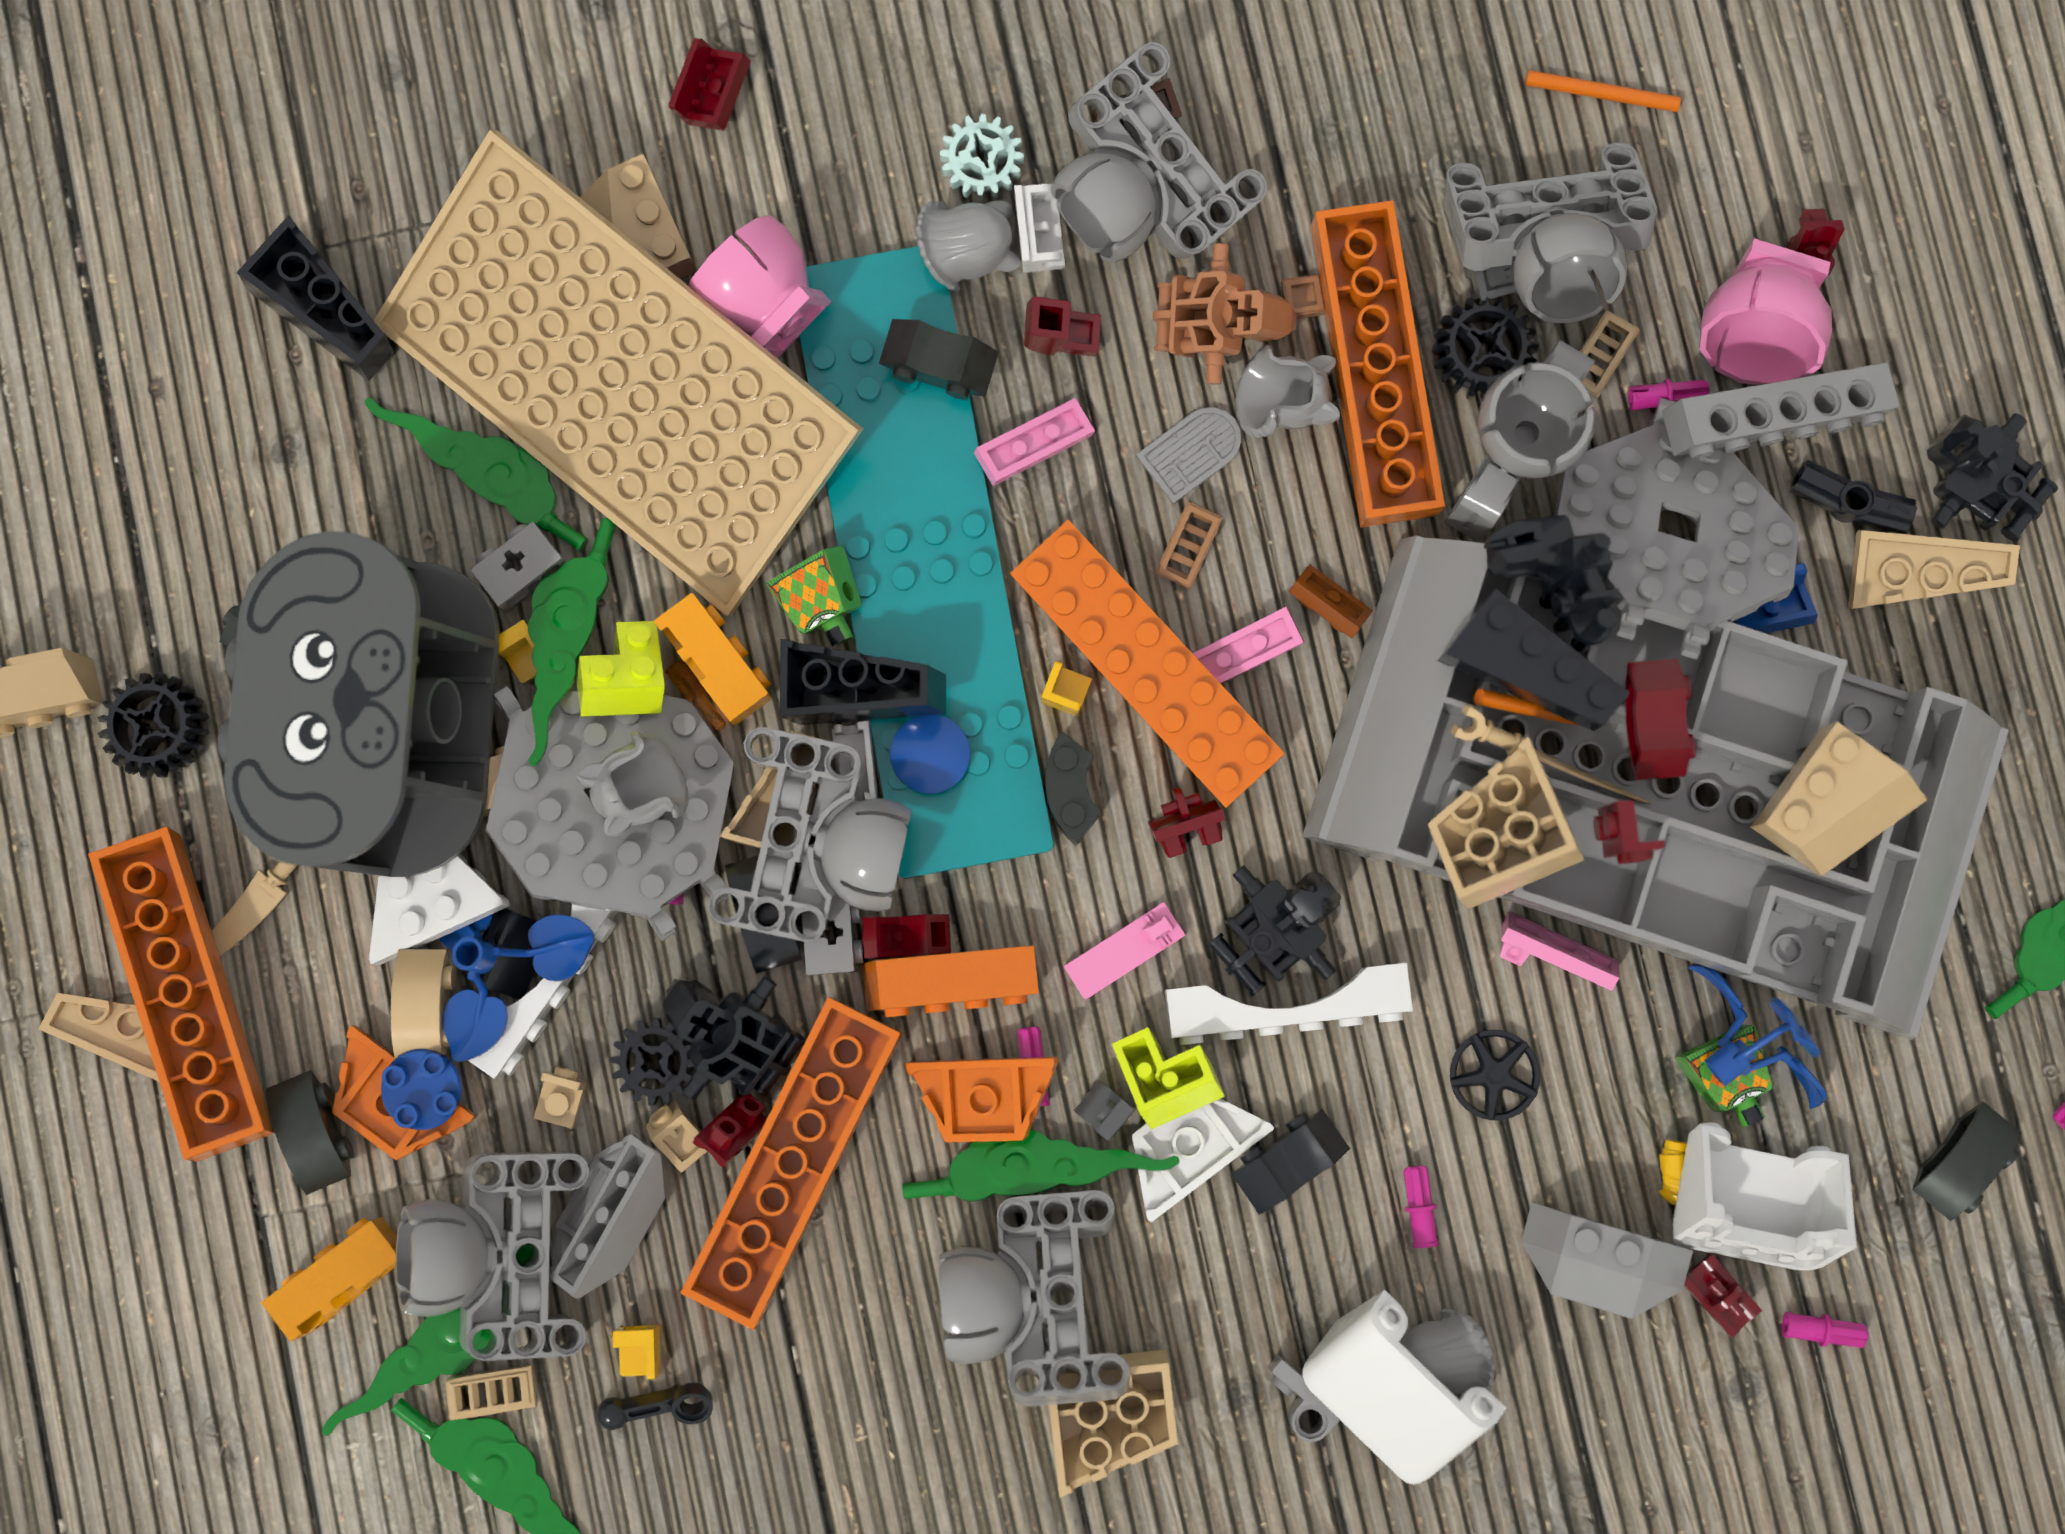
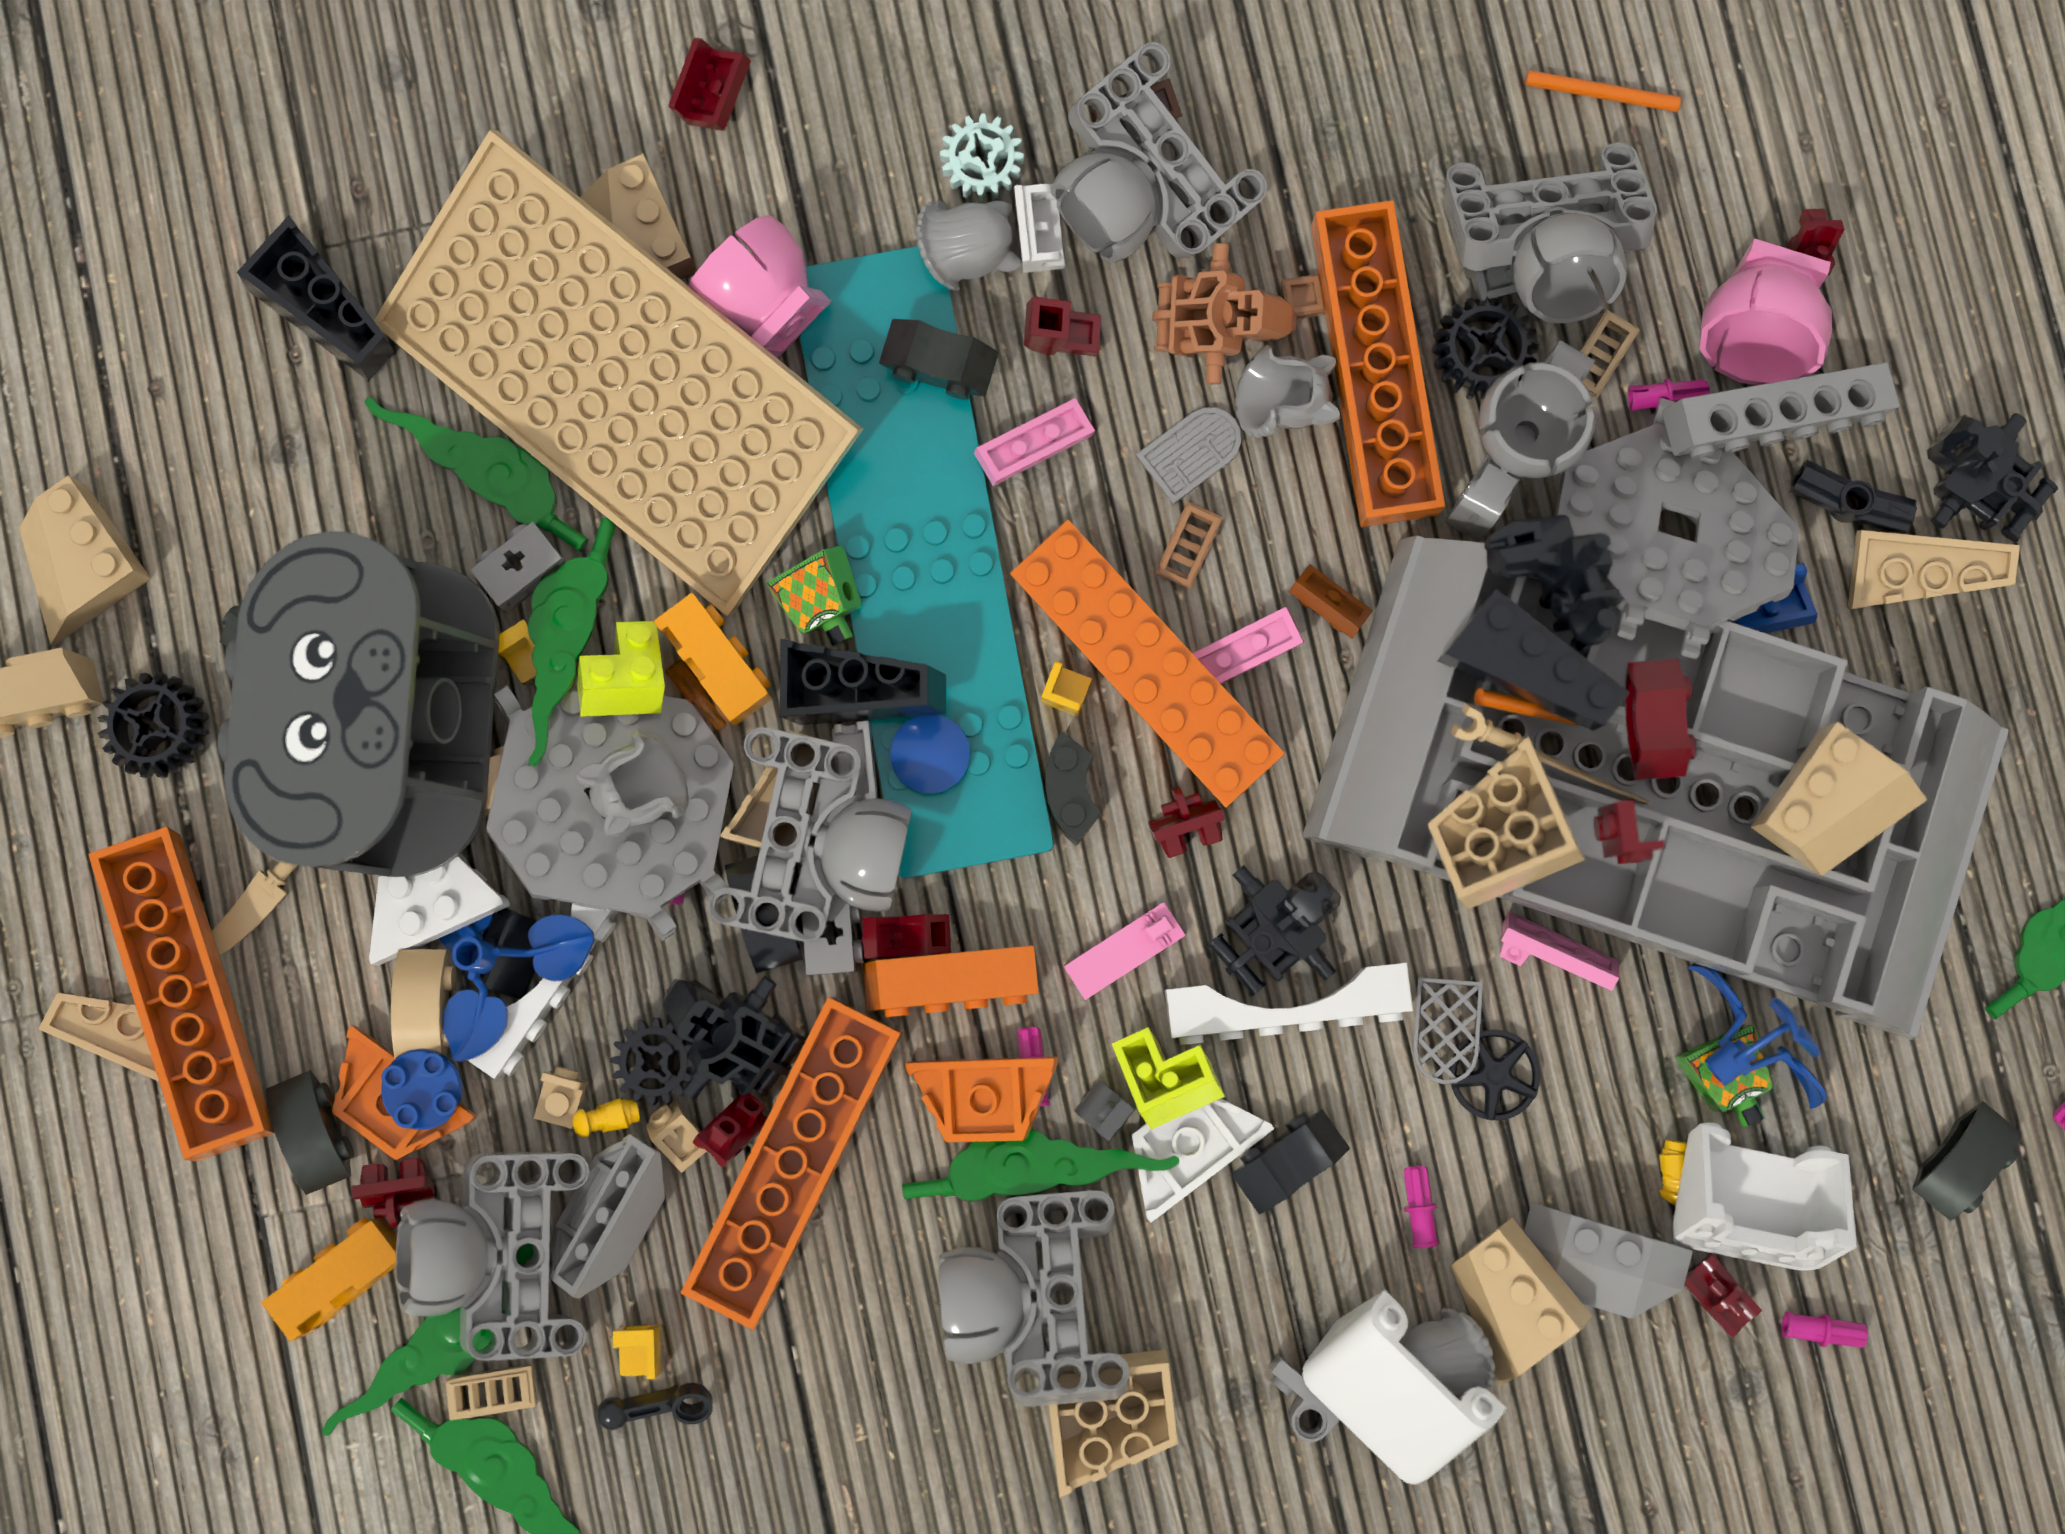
(76, 558): none -> tan wedge
(392, 1195): none -> dark red hips
(607, 1117): none -> yellow arm
(1450, 983): none -> light grey window
(1517, 1300): none -> tan wedge

